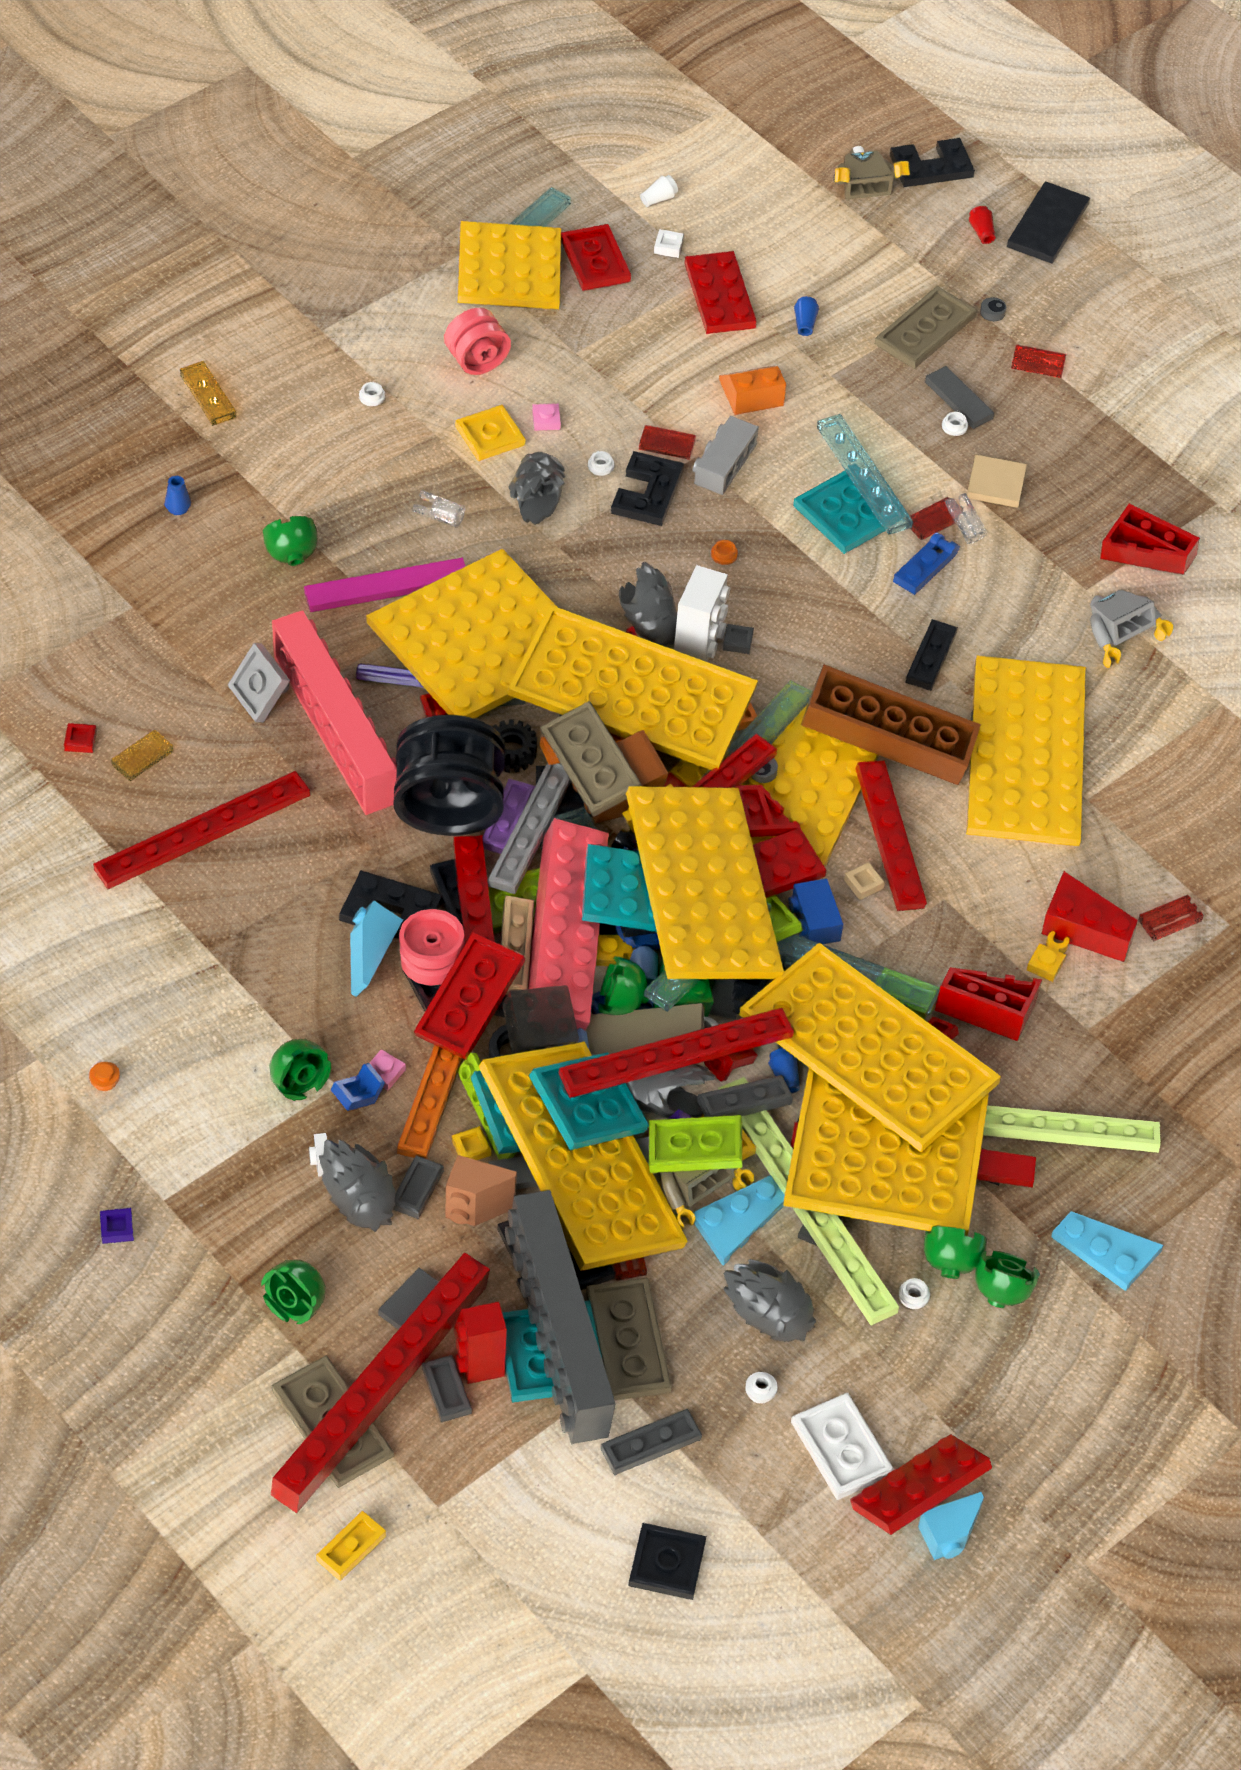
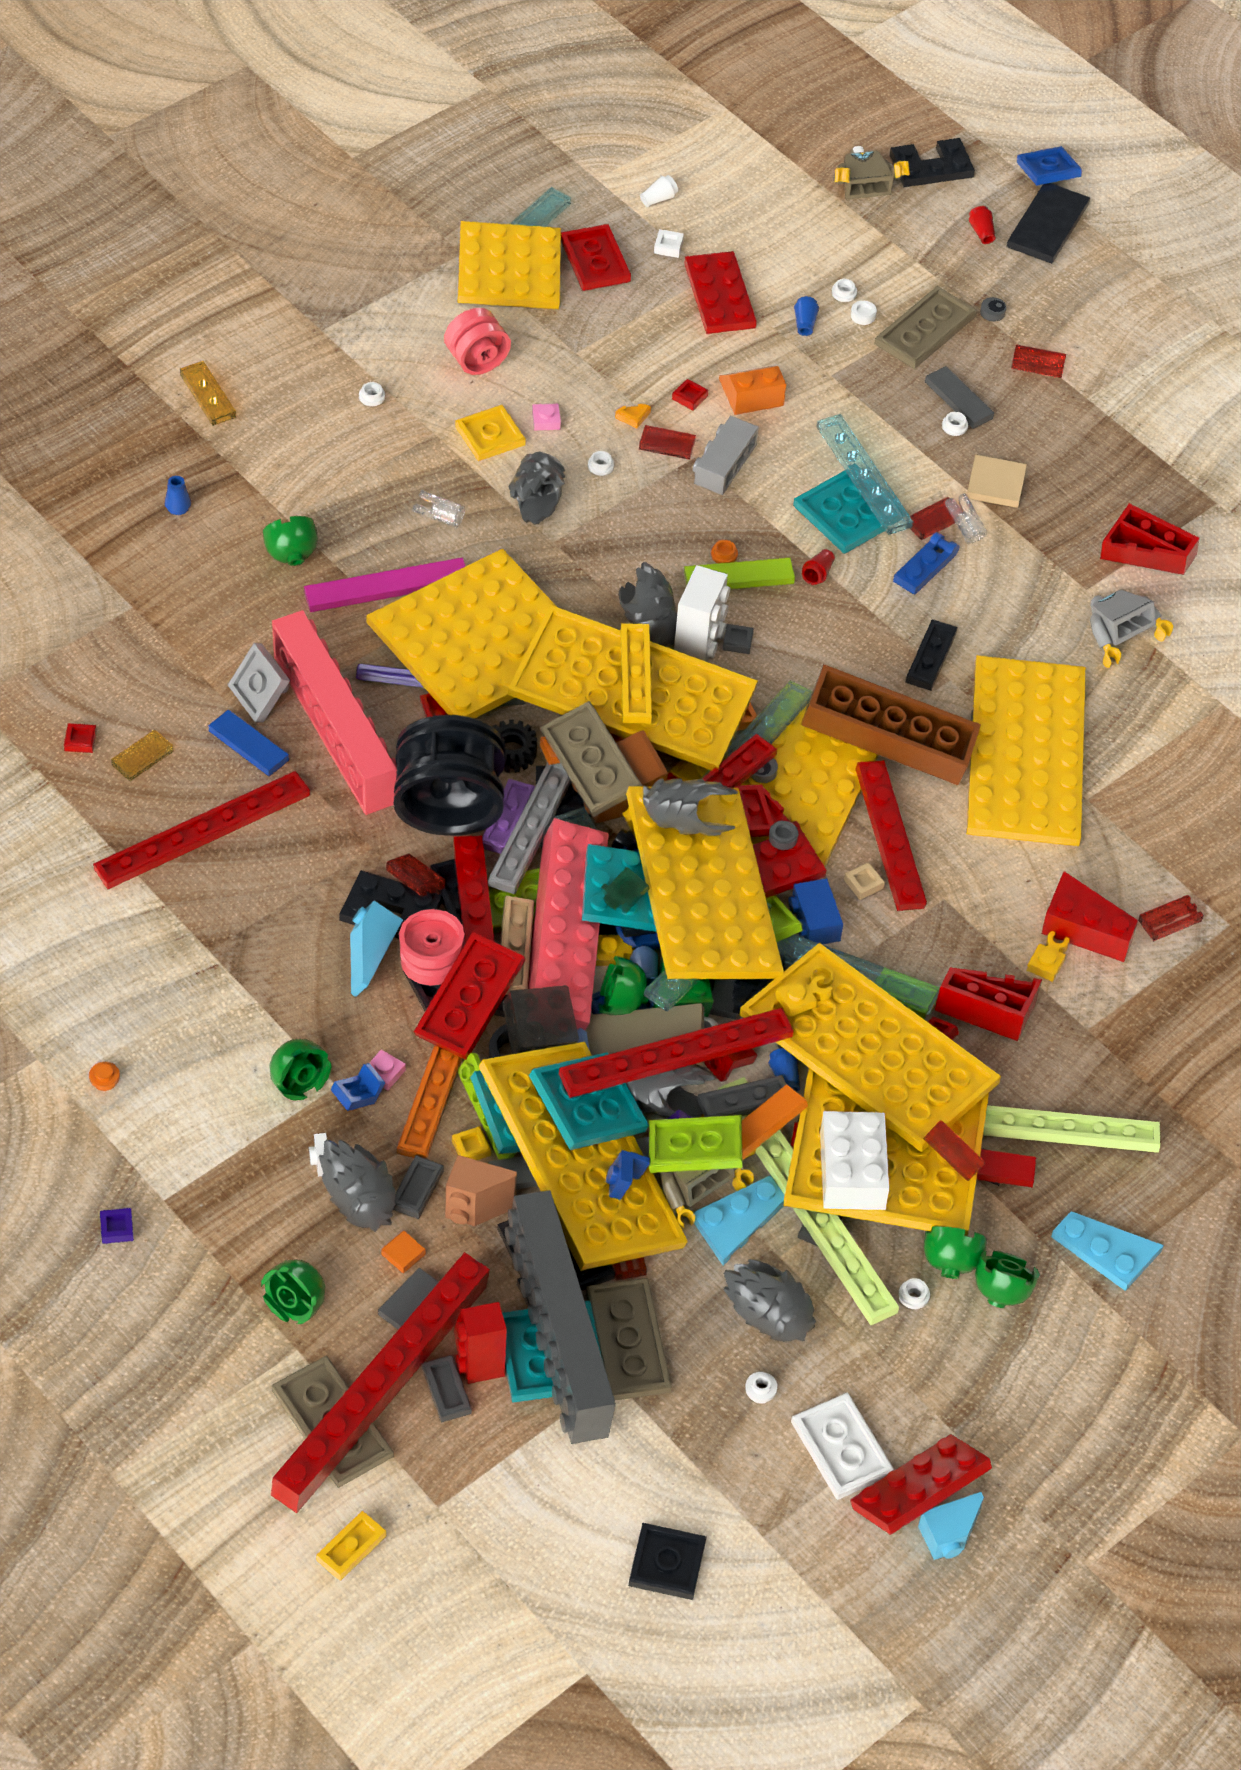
(248, 742): none -> blue tile
(403, 1251): none -> orange tile
(415, 874): none -> clear red tile
(624, 891): none -> clear green bracket
(625, 1167): none -> blue bracket
(633, 415): none -> light orange tile
(636, 673): none -> yellow plate
(651, 1441): dark grey tile -> none
(654, 503): black plate -> none
(676, 802): none -> dark grey head
(690, 394): none -> red tile
(752, 573): none -> lime tile
(770, 1118): none -> orange tile
(783, 835): none -> dark grey tile
(799, 997): none -> yellow plate
(818, 567): none -> red cone
(844, 290): none -> white plate
(854, 1160): none -> white brick
(863, 312): none -> white tile
(954, 1150): none -> clear red tile
(1049, 165): none -> blue tile

